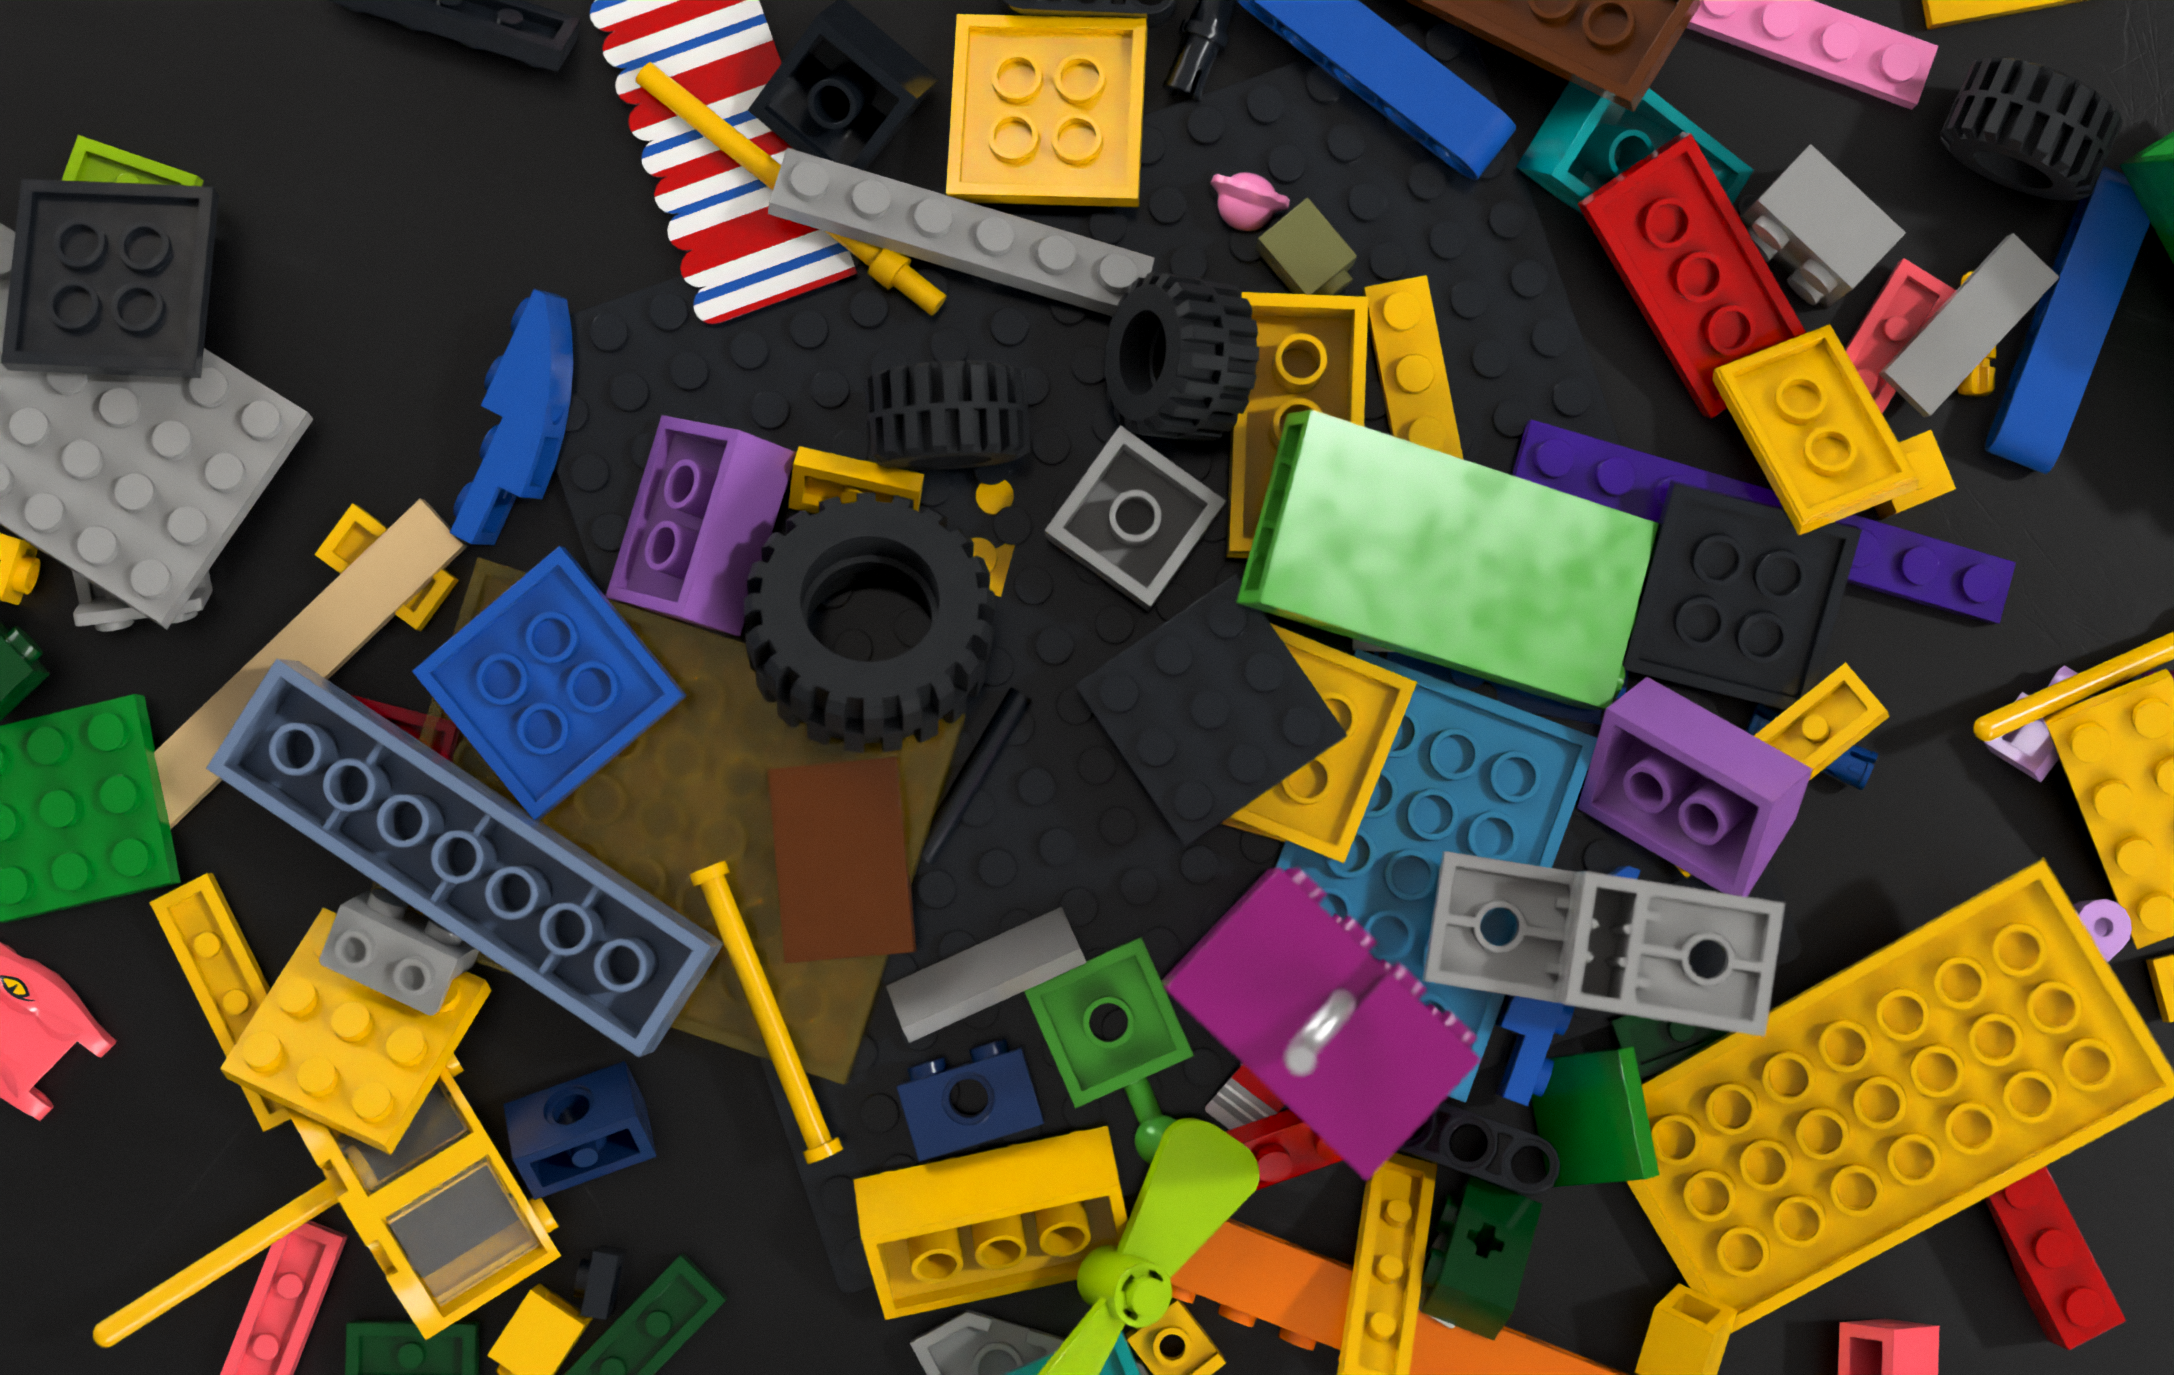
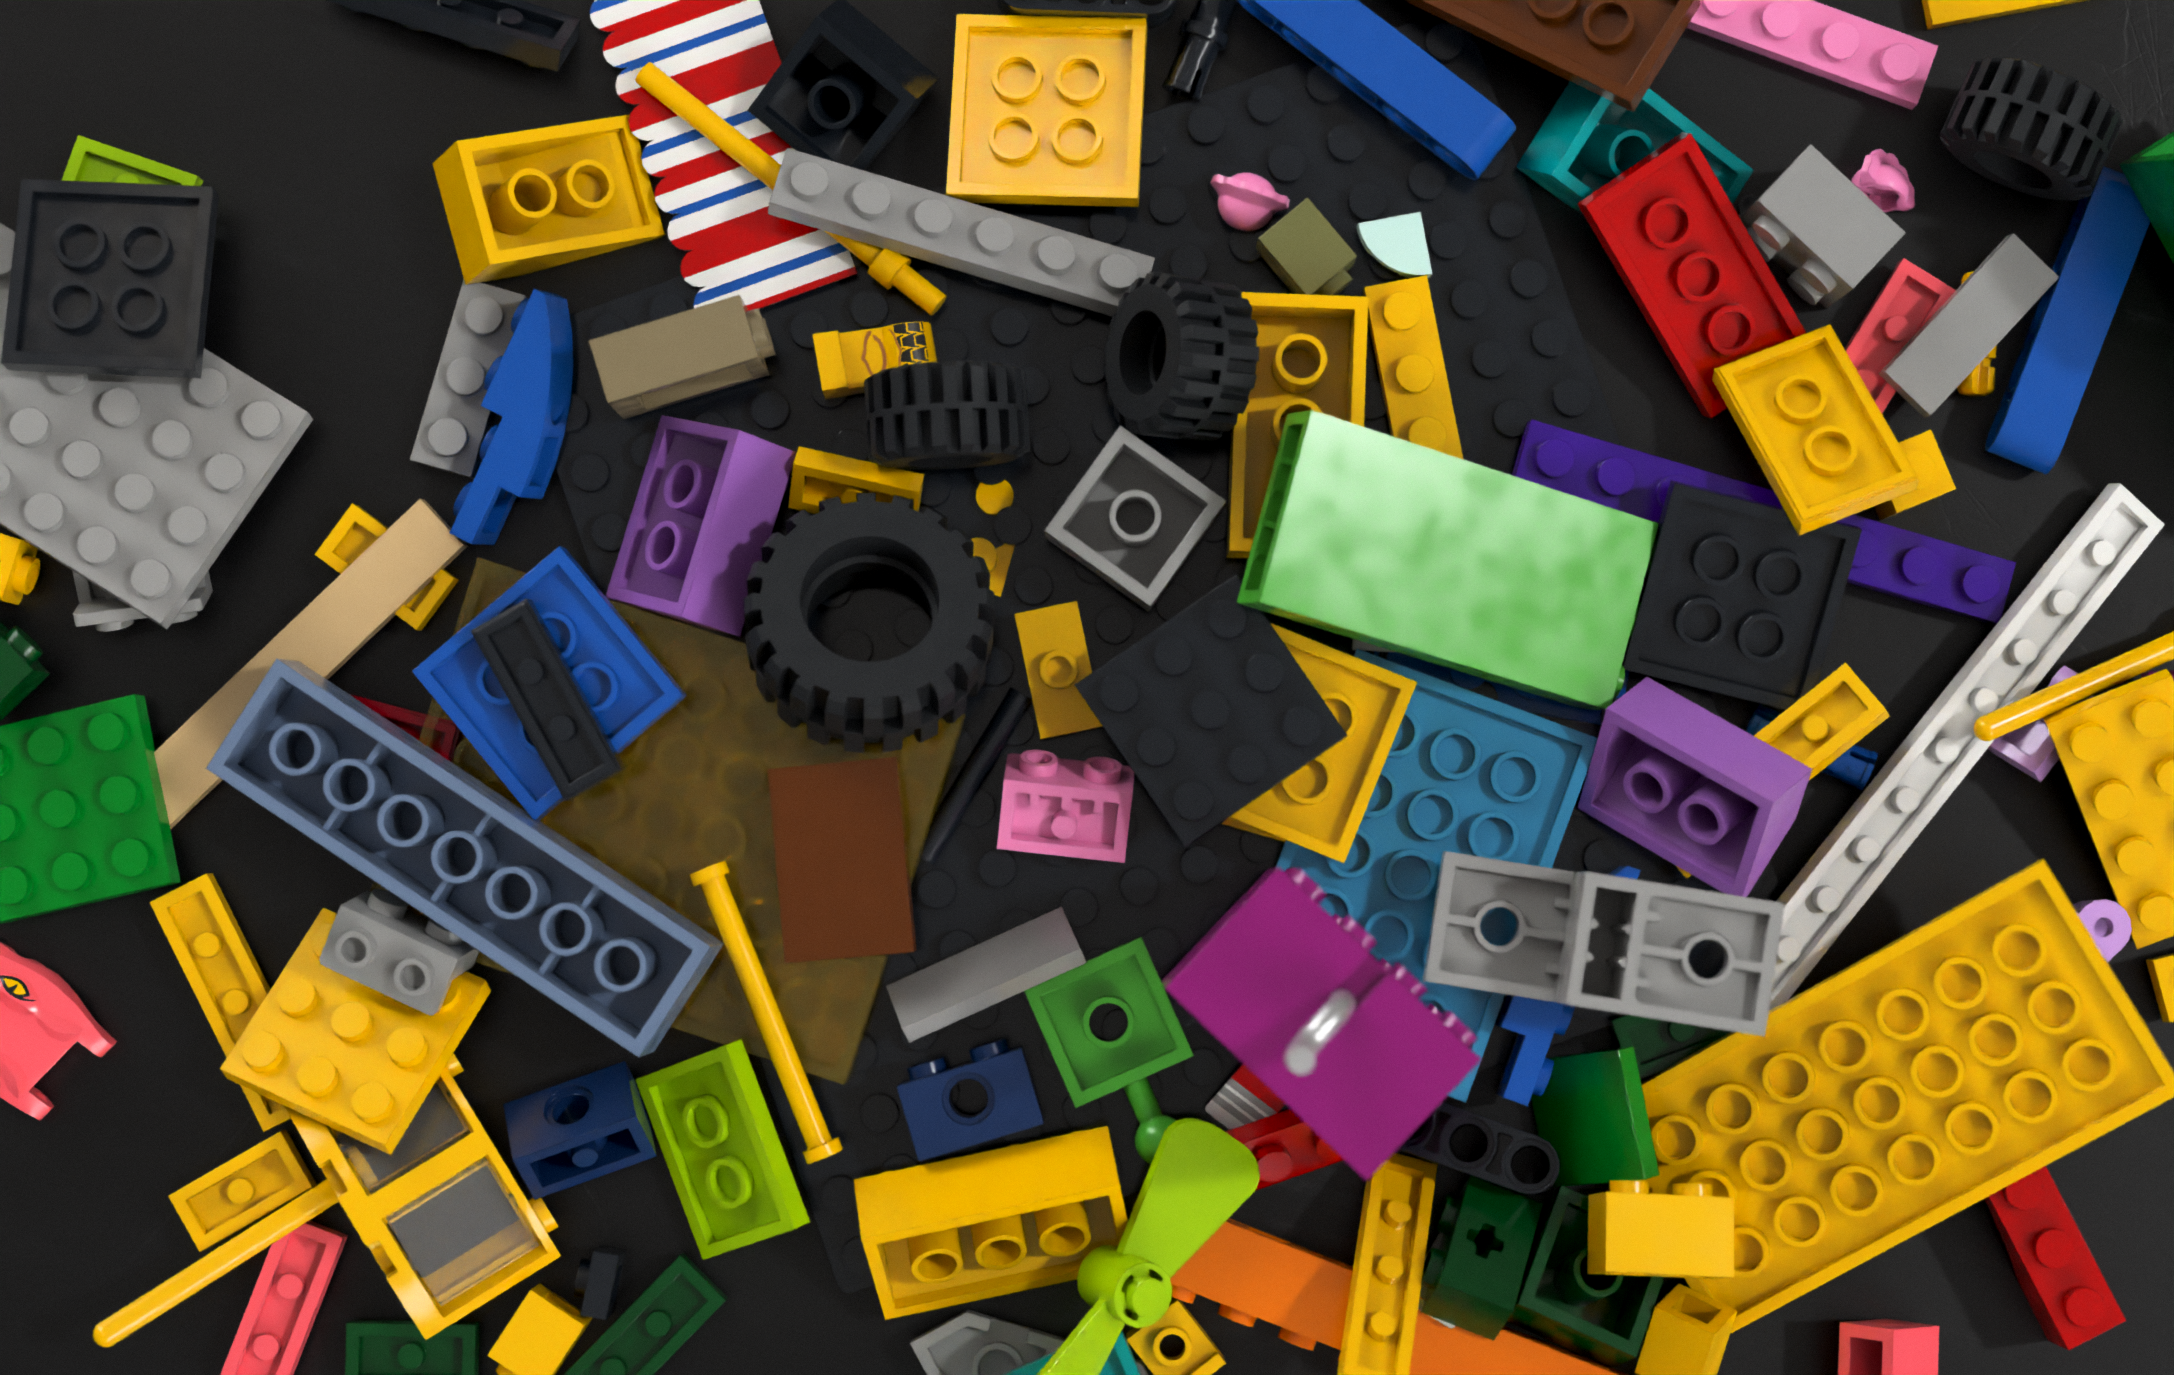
(242, 1190): none -> yellow plate
(453, 415): none -> light grey plate
(545, 197): none -> yellow slope
(548, 700): none -> black tile
(682, 356): none -> dark tan window
(722, 1150): none -> lime plate
(854, 356): none -> yellow leg
(1055, 662): none -> yellow plate
(1066, 806): none -> bright pink bracket
(1398, 244): none -> light aqua tile
(1578, 1310): none -> dark green slope
(1660, 1233): none -> yellow brick
(1885, 182): none -> bright pink piece
(1943, 742): none -> white plate

